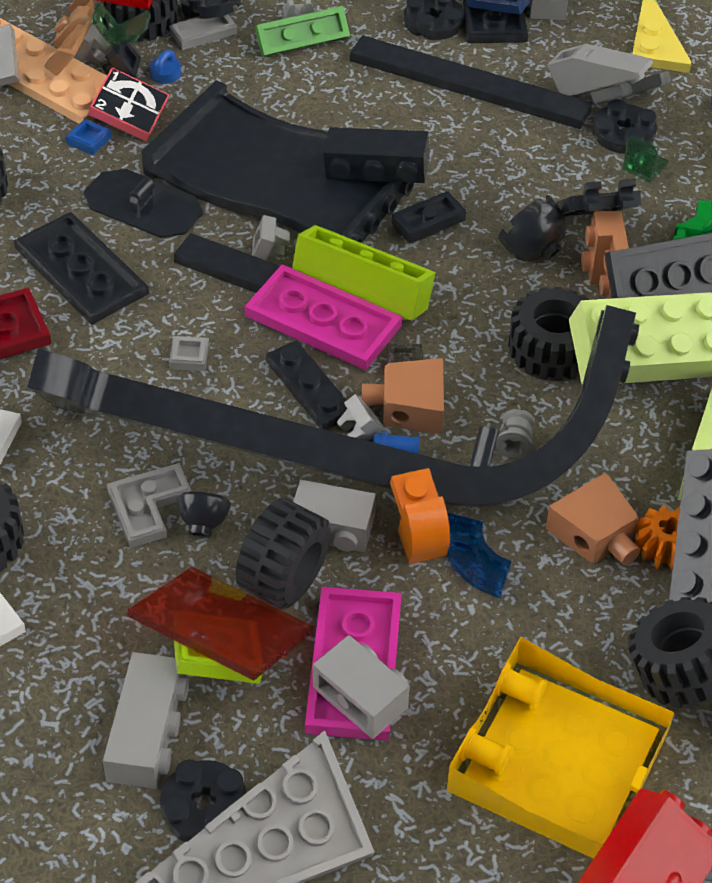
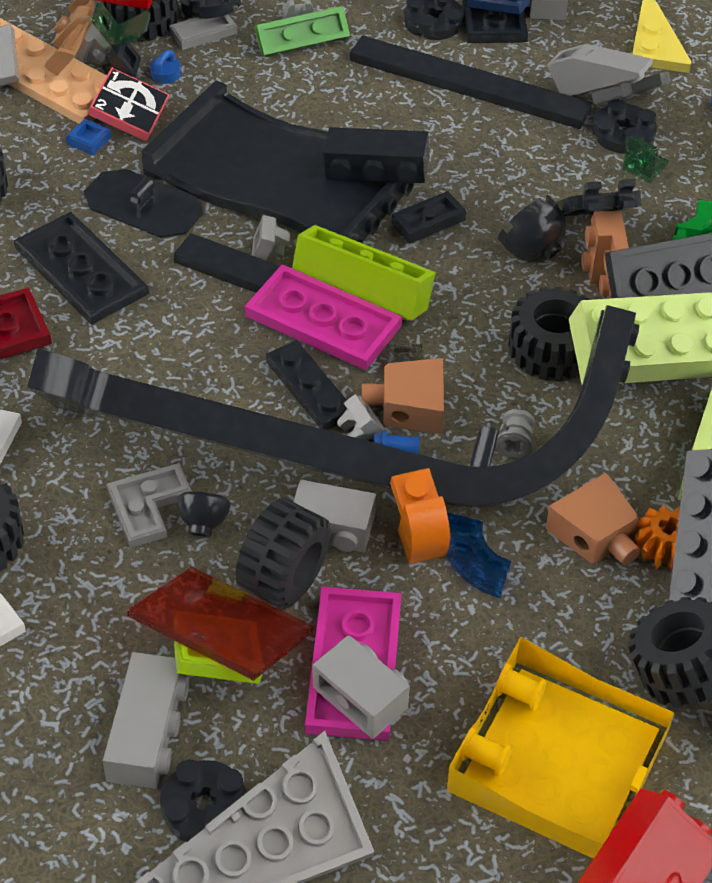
(189, 353): light grey tile -> none

